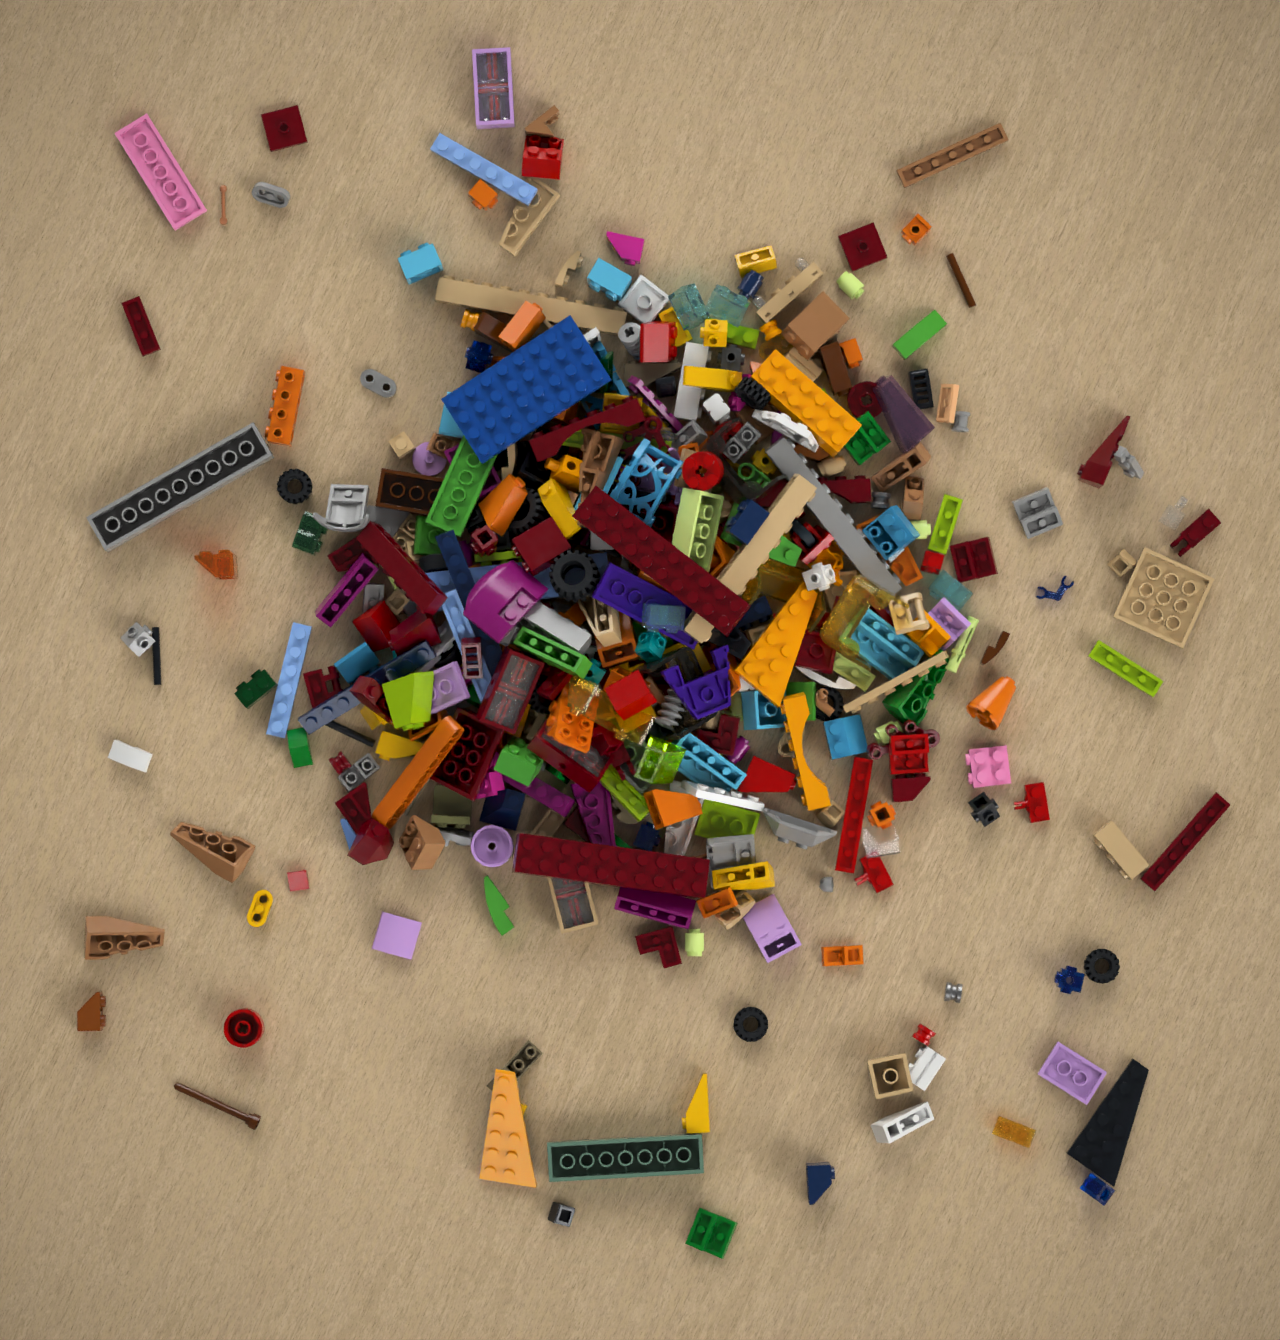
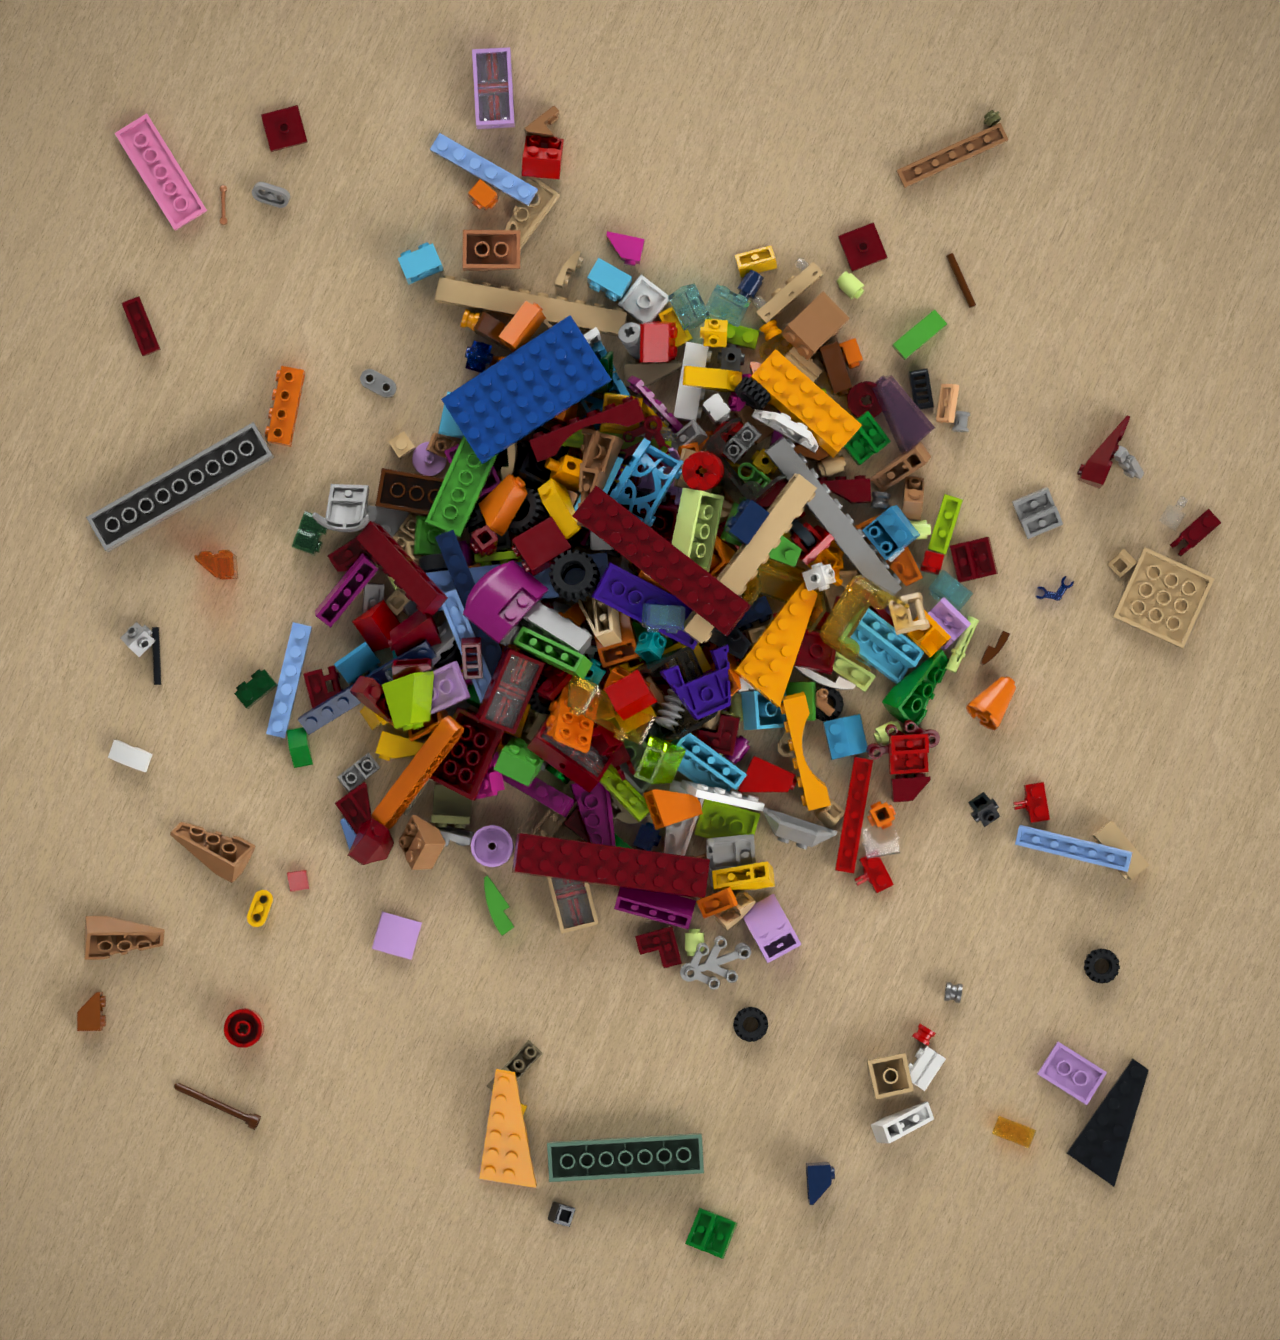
(286, 478): black tyre -> none
(340, 762): dark red wheel -> none
(351, 733): black bar -> none
(408, 666): none -> dark red slope
(491, 250): none -> nougat slope
(503, 809): dark blue slope -> none
(665, 387): black slope -> none
(698, 1110): yellow slope -> none
(712, 963): none -> light grey plant
(826, 884): light grey hinge -> none
(842, 955): orange slope -> none
(889, 687): tan plate -> none
(923, 226): orange brick -> none
(988, 766): bright pink plate -> none
(992, 118): none -> olive plate
(1073, 848): none -> light blue plate
(1076, 980): clear blue brick -> none
(1097, 1189): clear blue brick -> none
(1125, 668): lime plate -> none
(1185, 841): dark red plate -> none

